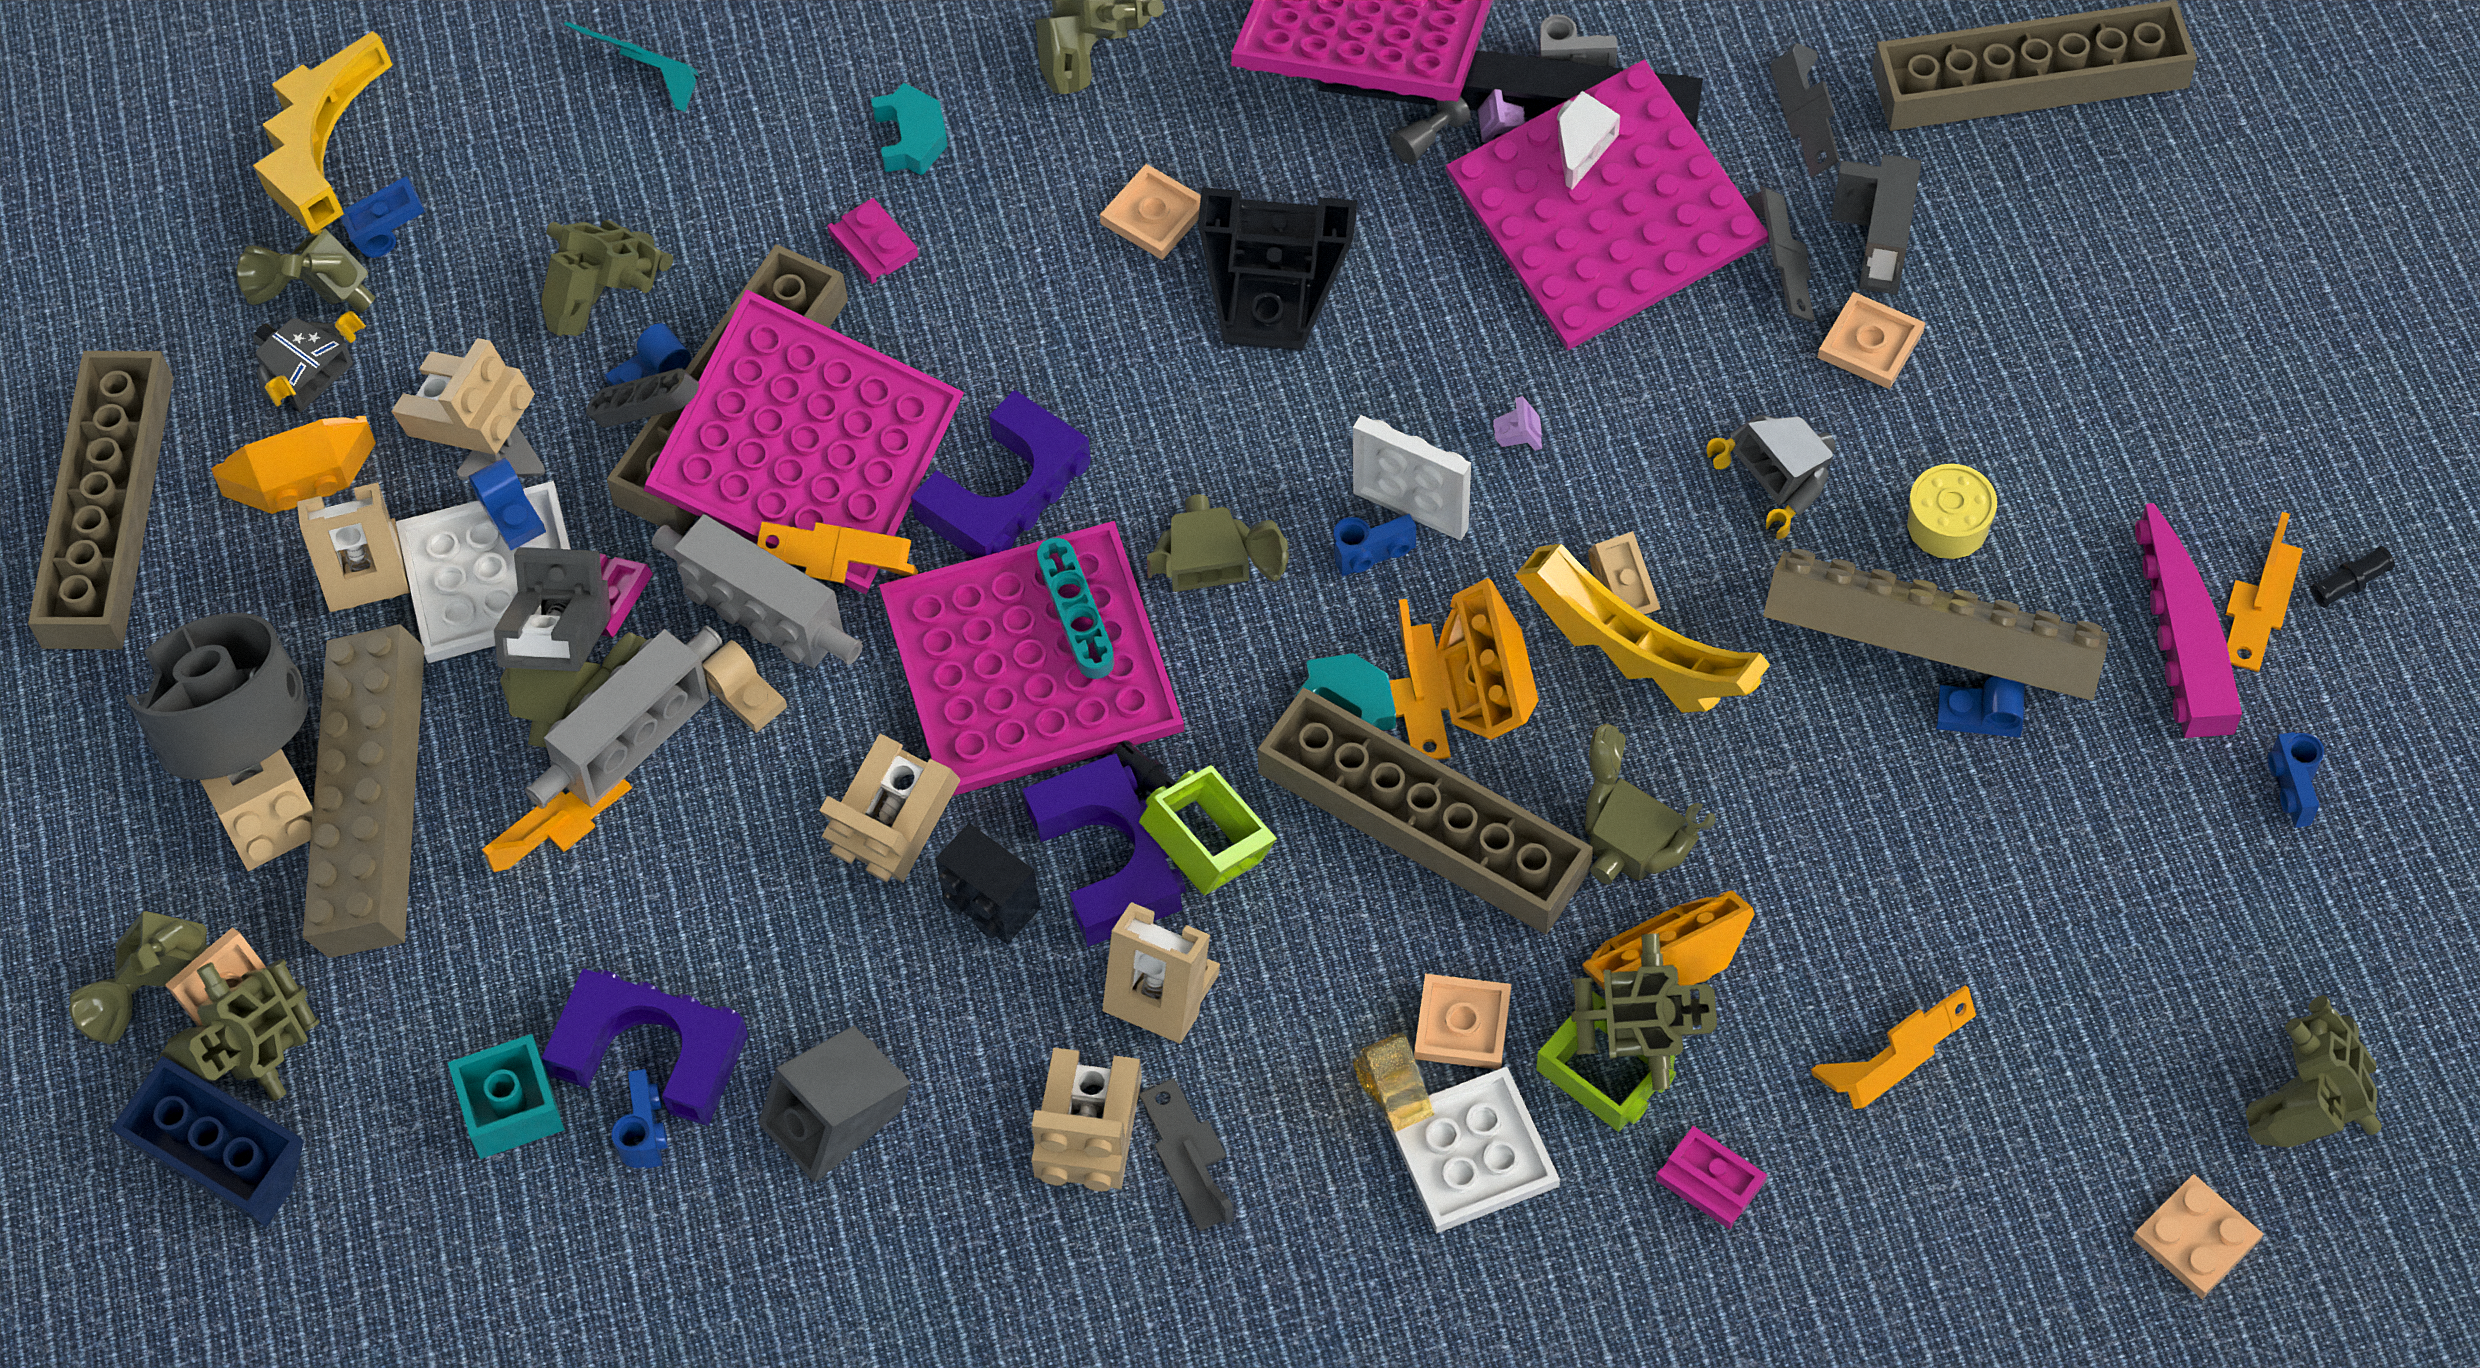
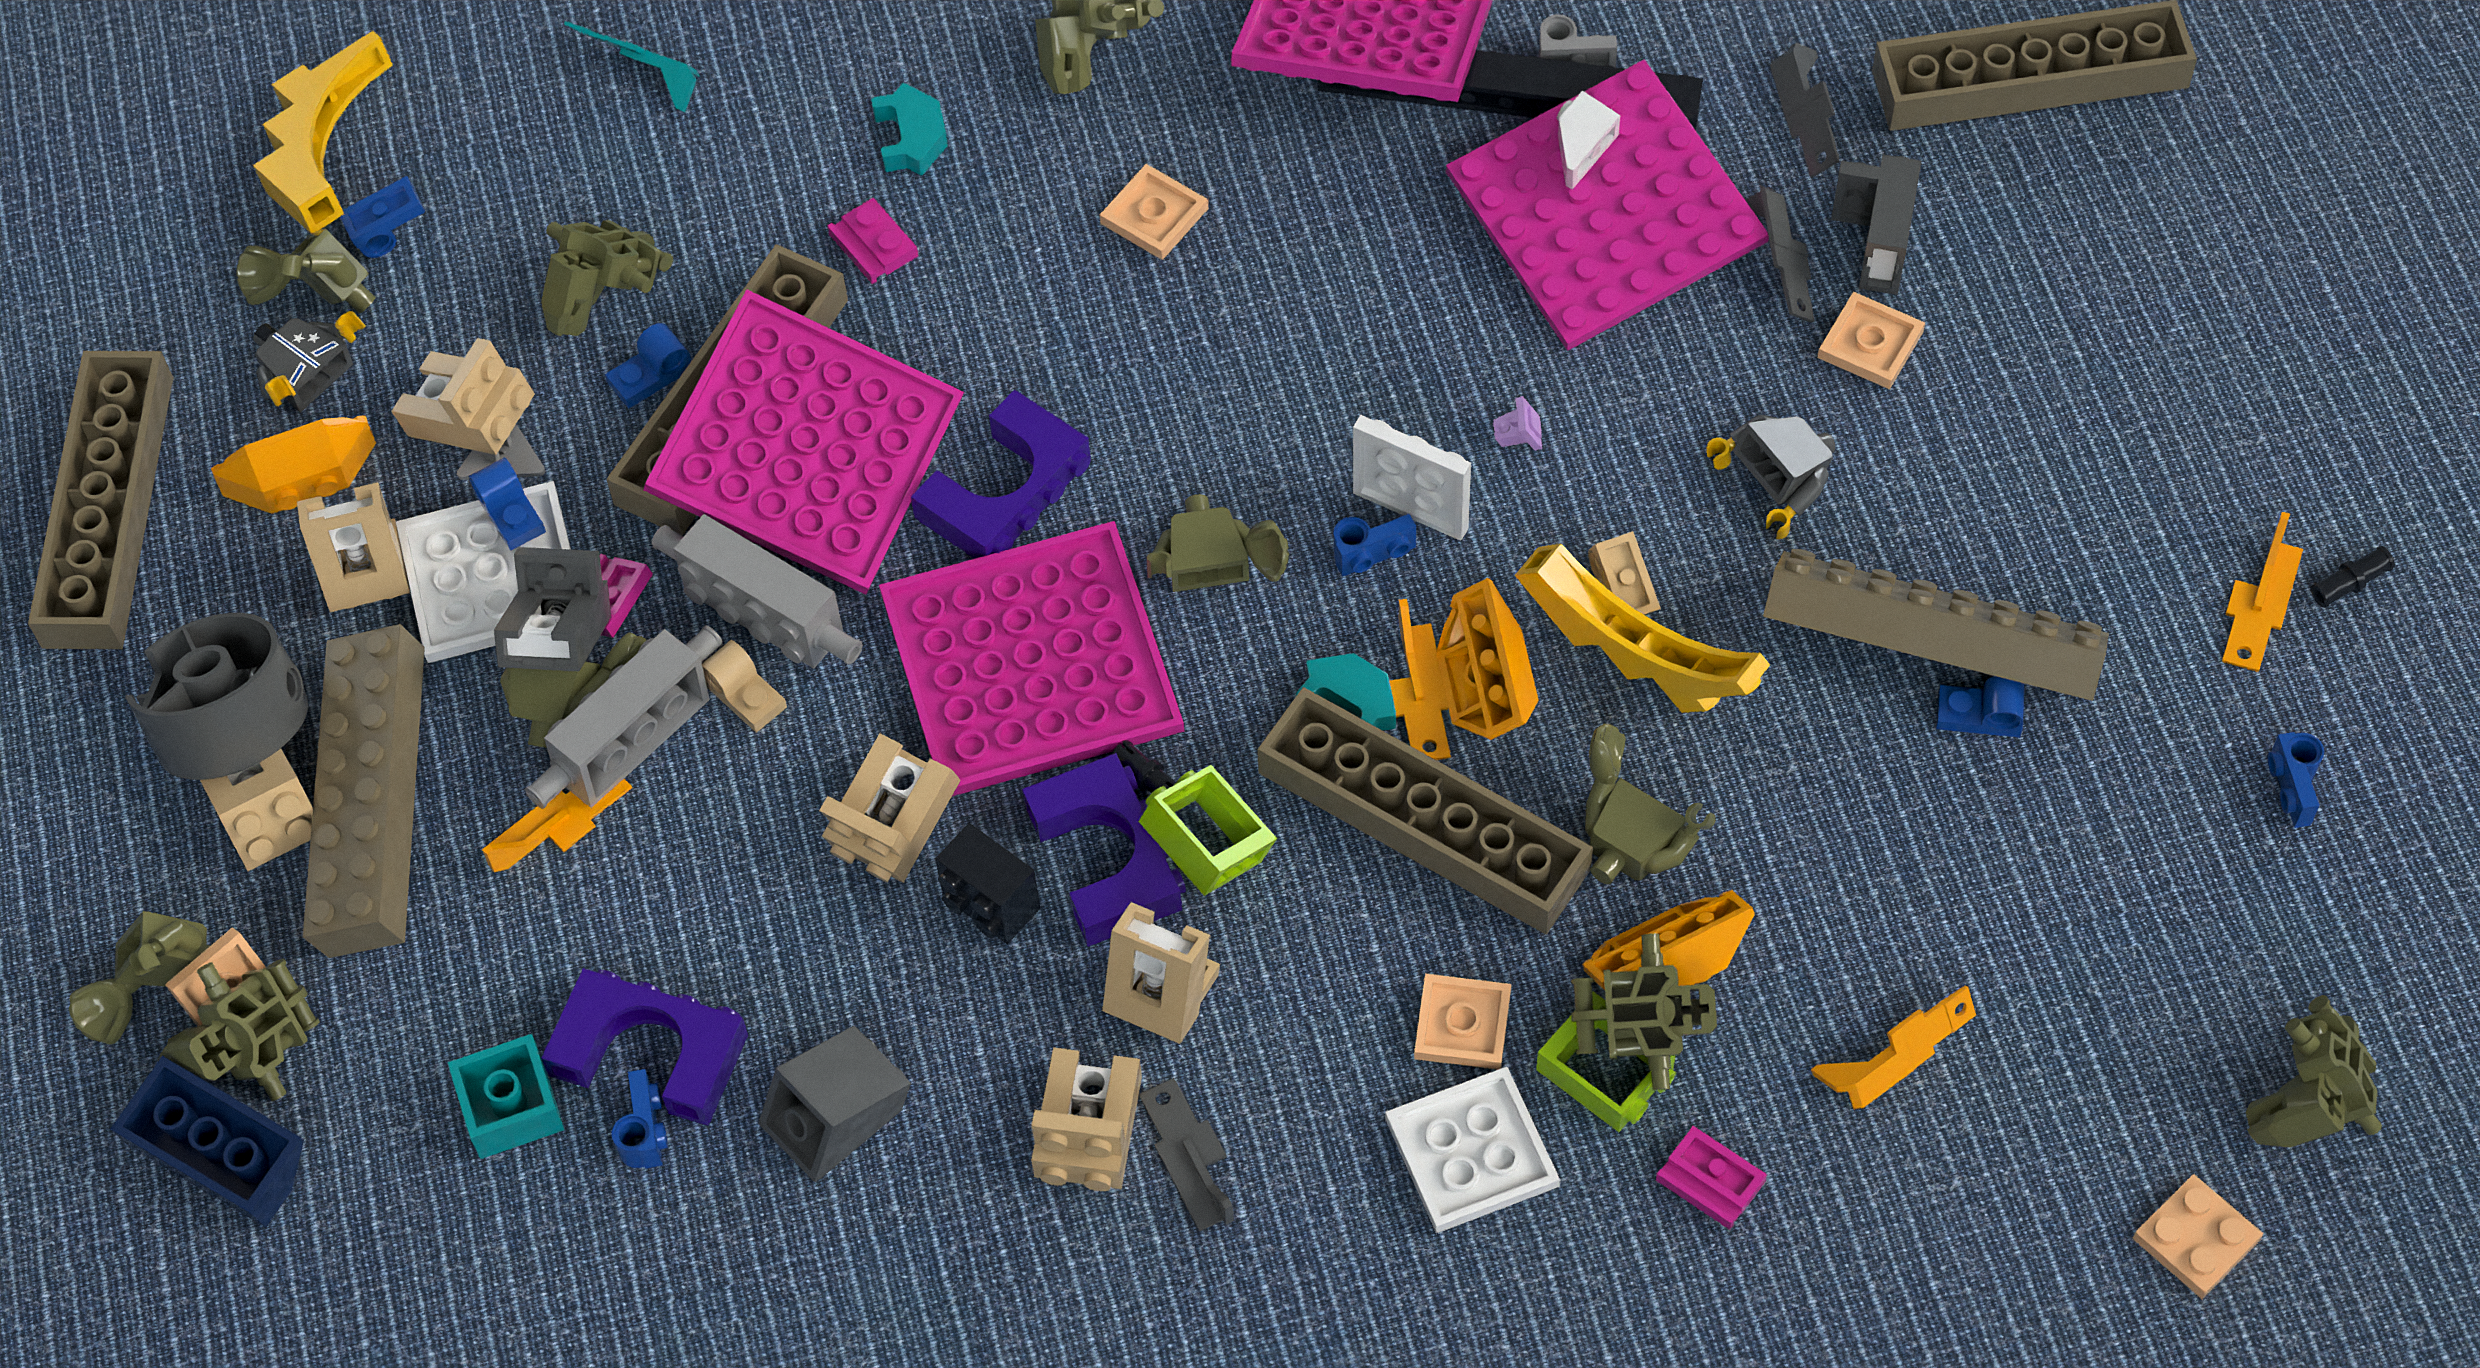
(642, 398): dark grey beam -> none
(832, 547): light orange piece -> none
(1073, 608): teal beam -> none
(1272, 264): black wedge -> none
(1393, 1080): clear yellow tile -> none
(1417, 137): dark grey piece -> none
(1498, 116): lavender brick -> none
(1951, 510): light yellow wheel -> none
(2188, 632): dark pink slope -> none

